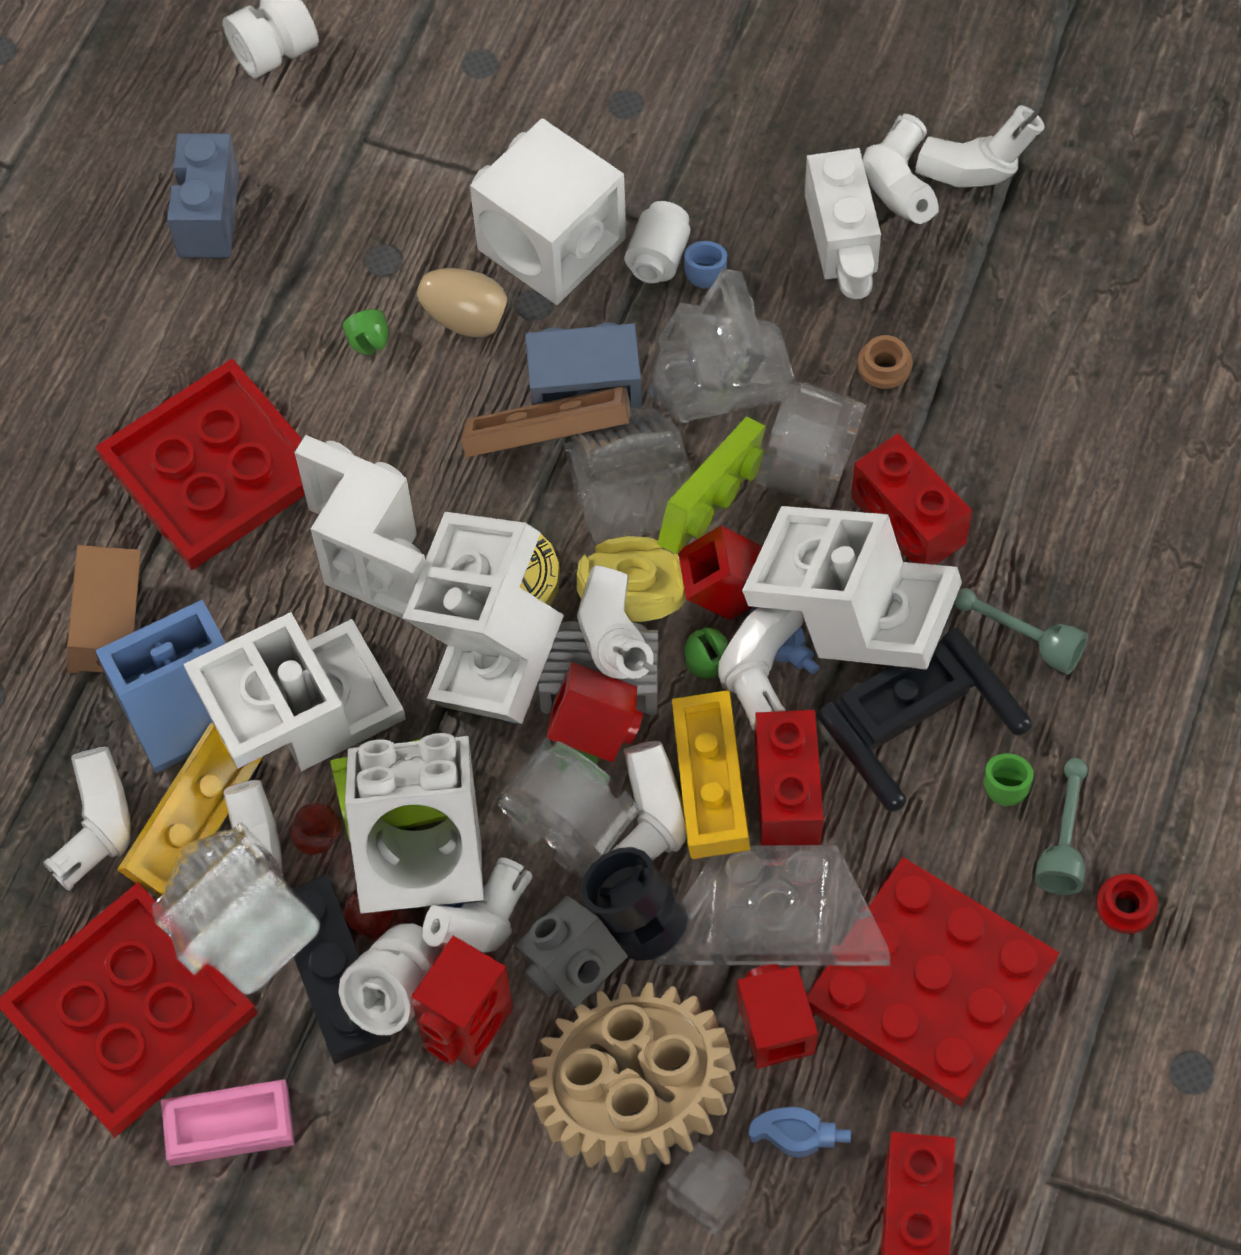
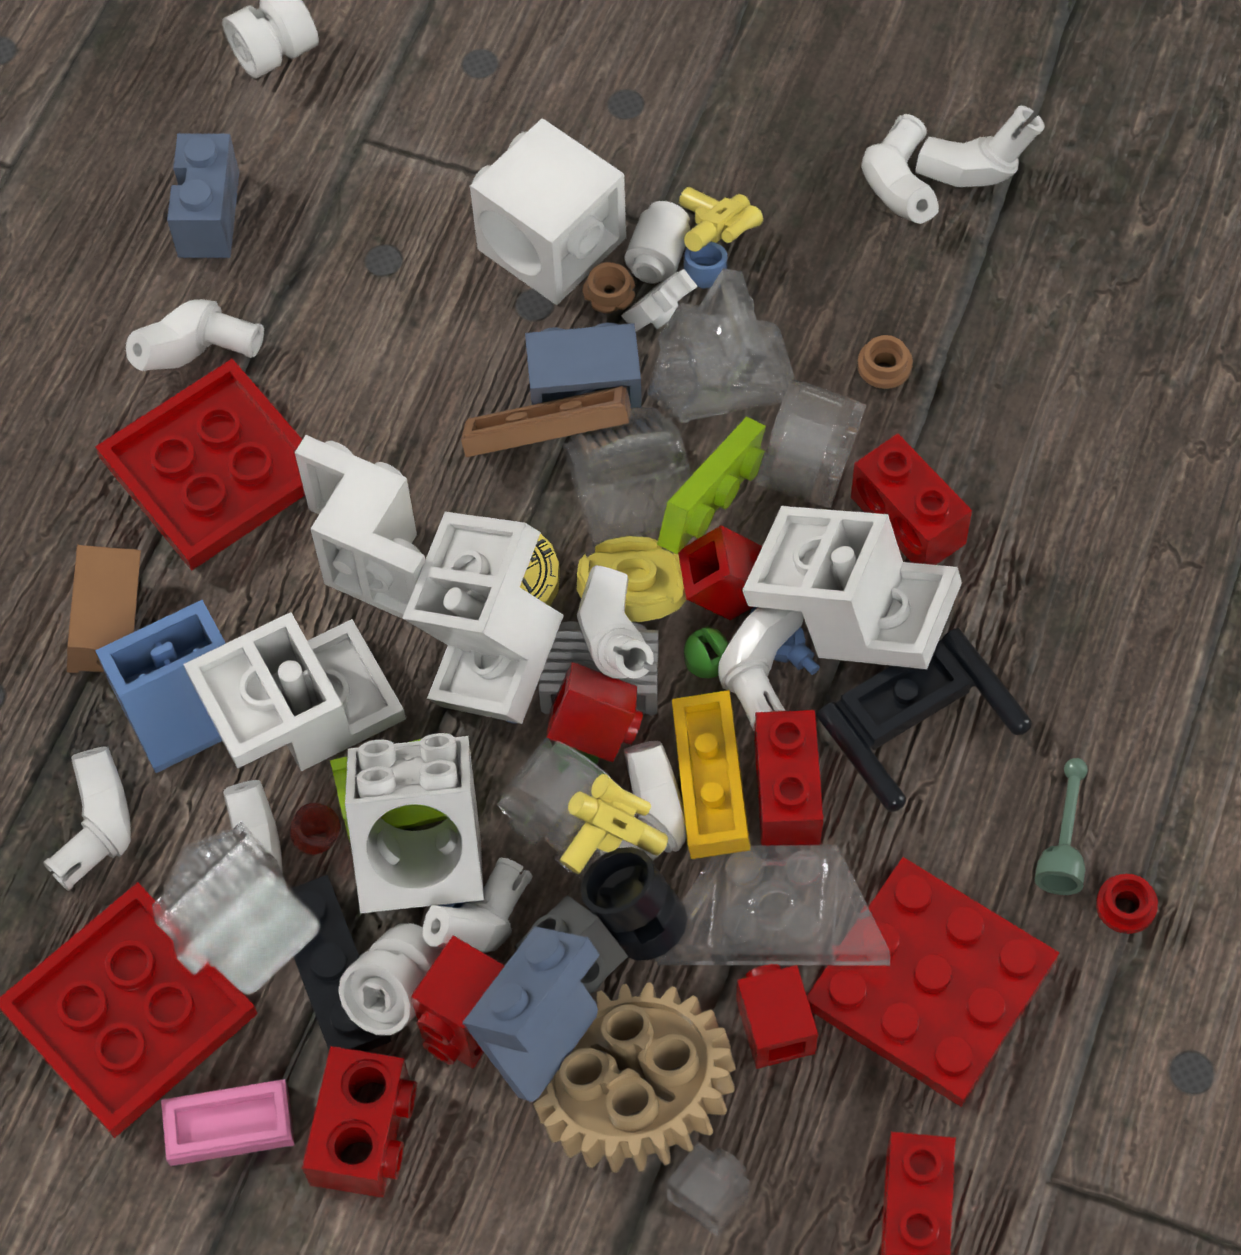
(186, 335): none -> white arm
(186, 813): yellow plate -> none
(344, 1121): none -> red brick
(367, 331): bright green hinge -> none
(367, 924): clear red hinge -> none
(463, 300): tan animal -> none
(536, 1009): none -> sand blue bracket
(609, 277): none -> medium nougat plate
(609, 821): none -> light yellow piece
(660, 302): none -> white plate
(717, 218): none -> light yellow piece
(796, 1131): medium blue piece -> none
(843, 219): white brick -> none
(1008, 779): bright green hinge -> none
(1058, 645): sand green hinge -> none

